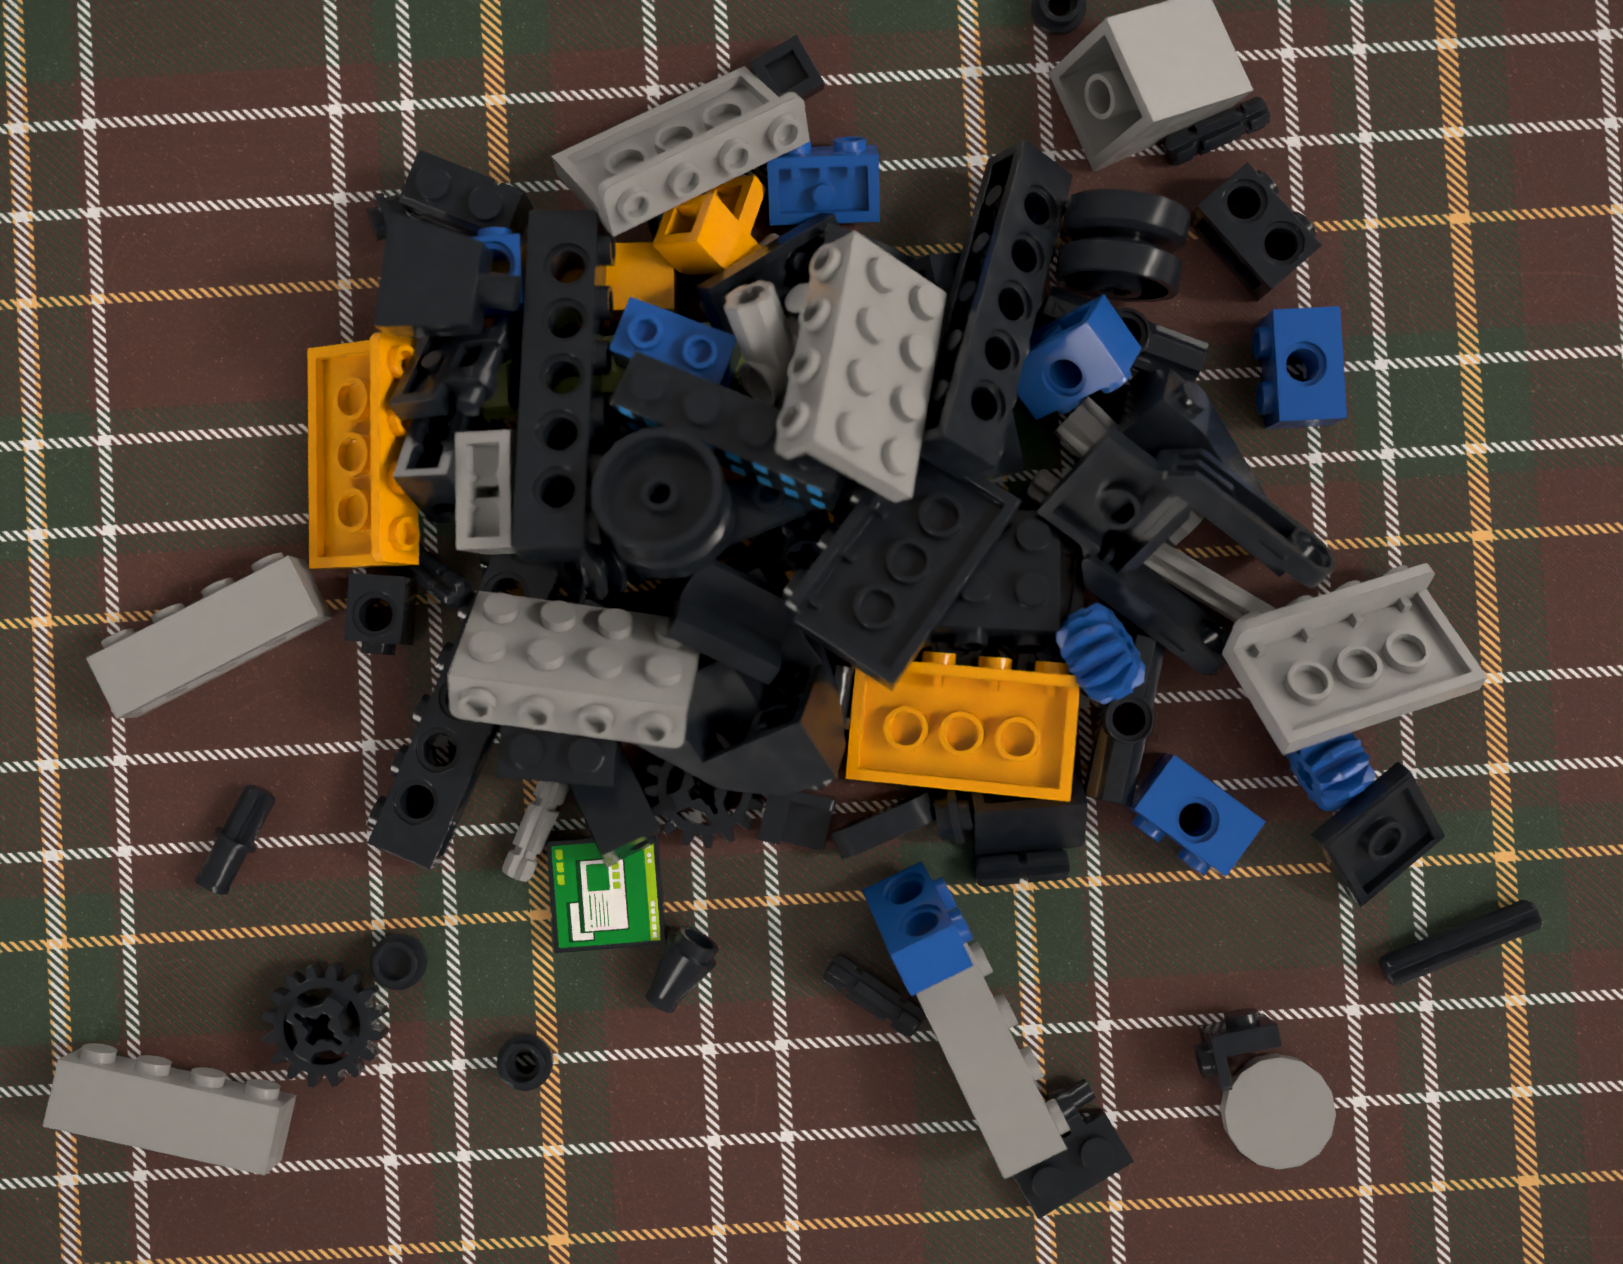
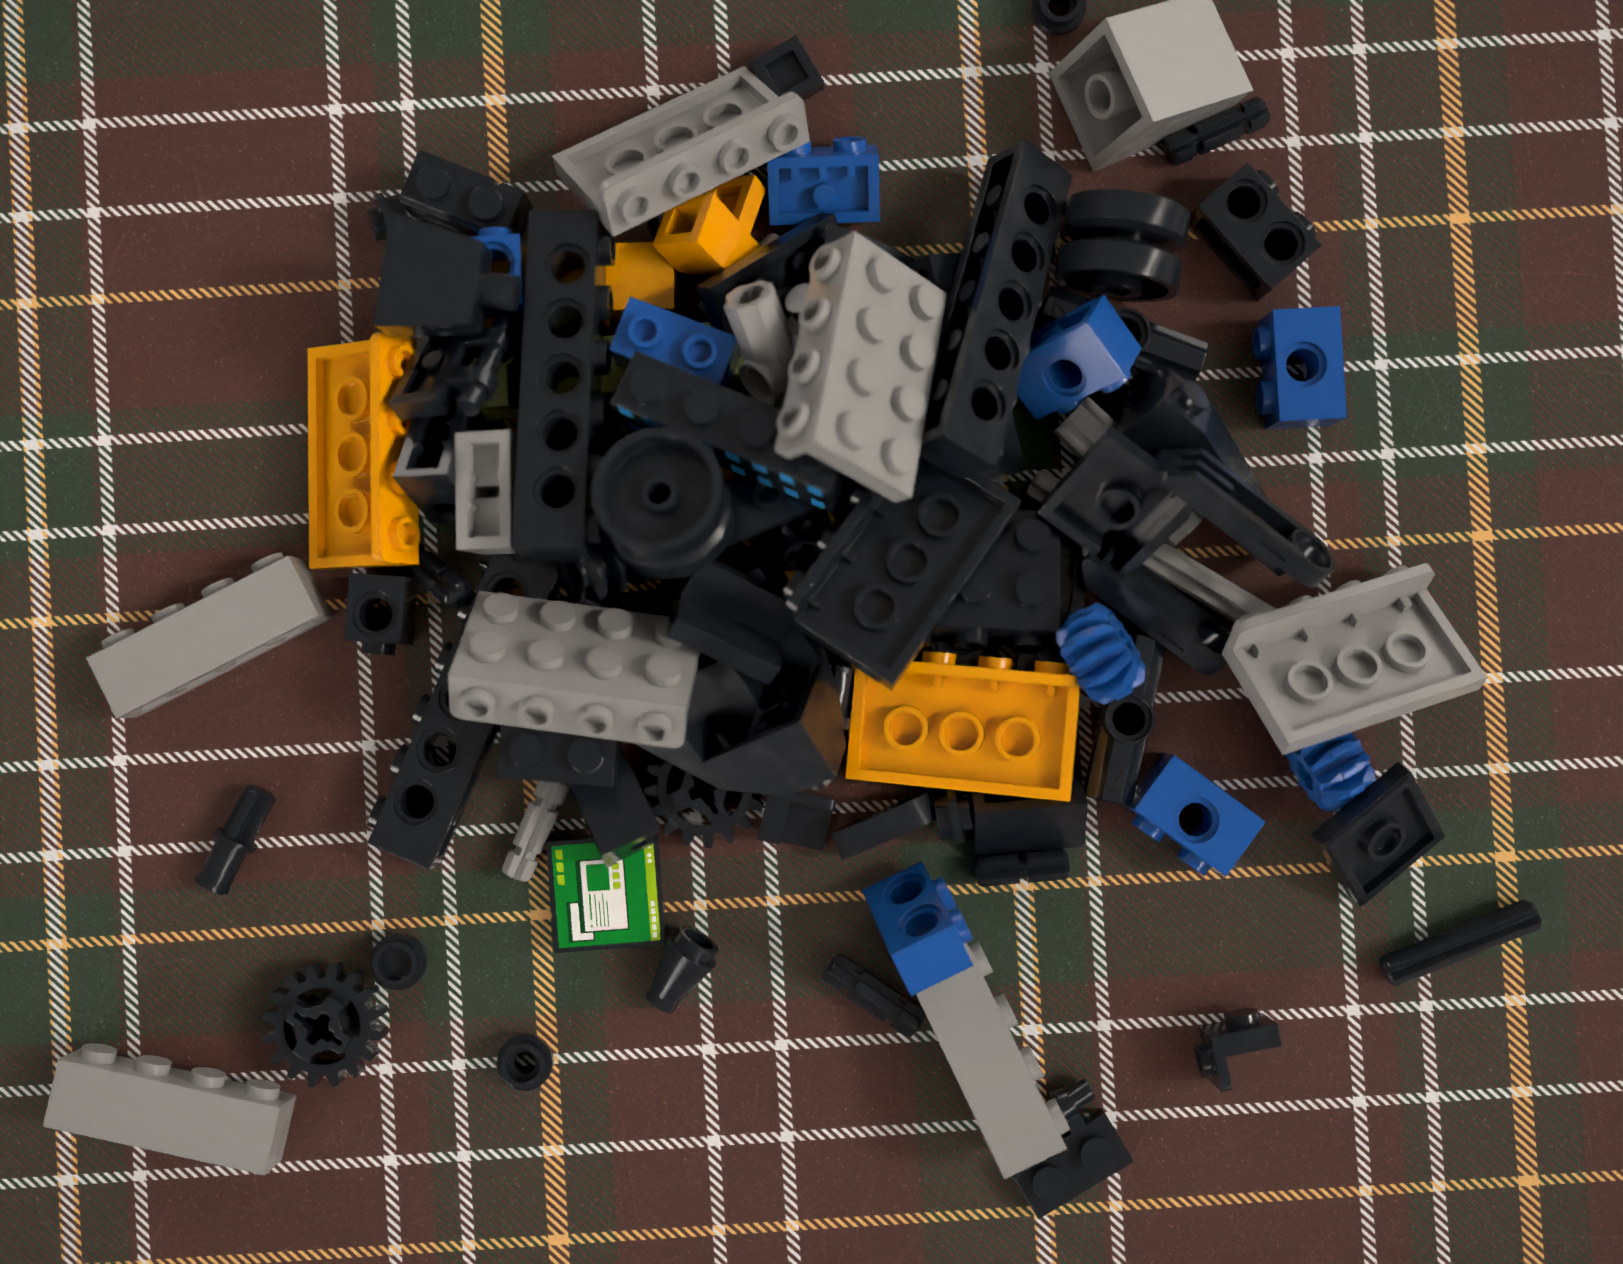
(1278, 1111): light grey tile -> none

